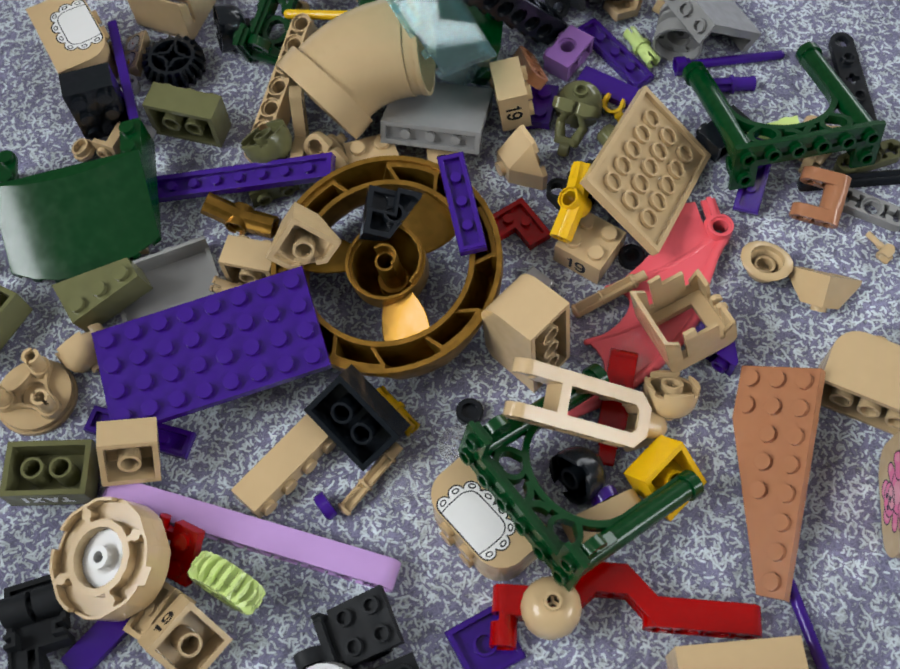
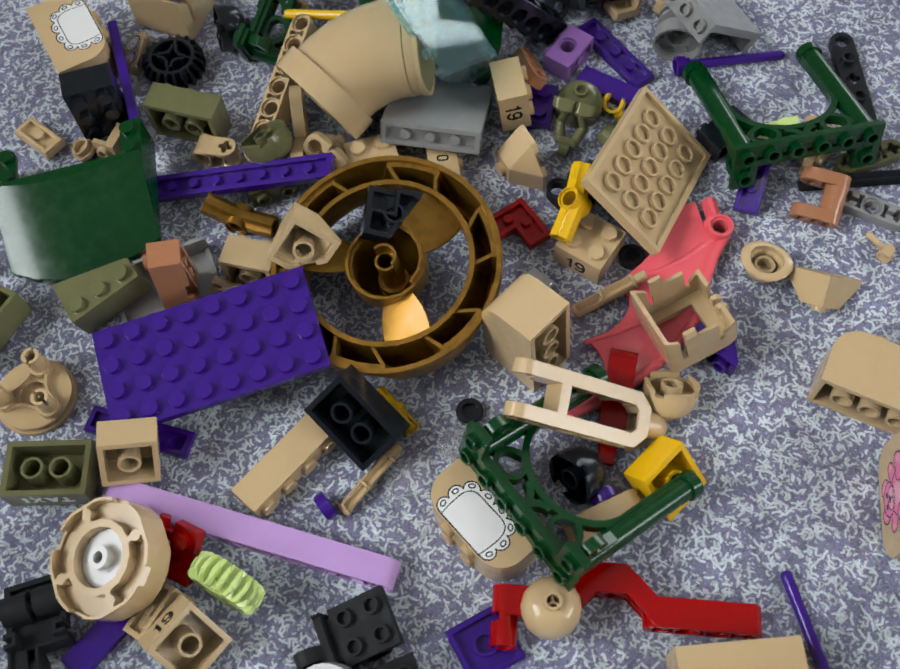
(40, 138): none -> tan plate
(79, 351): tan cylinder -> none
(171, 272): none -> nougat wedge
(216, 151): none -> tan piece
(462, 204): dark purple tile -> none
(641, 47): yellowish green pin -> none
(736, 84): dark purple axle -> none
(775, 446): nougat wing -> none

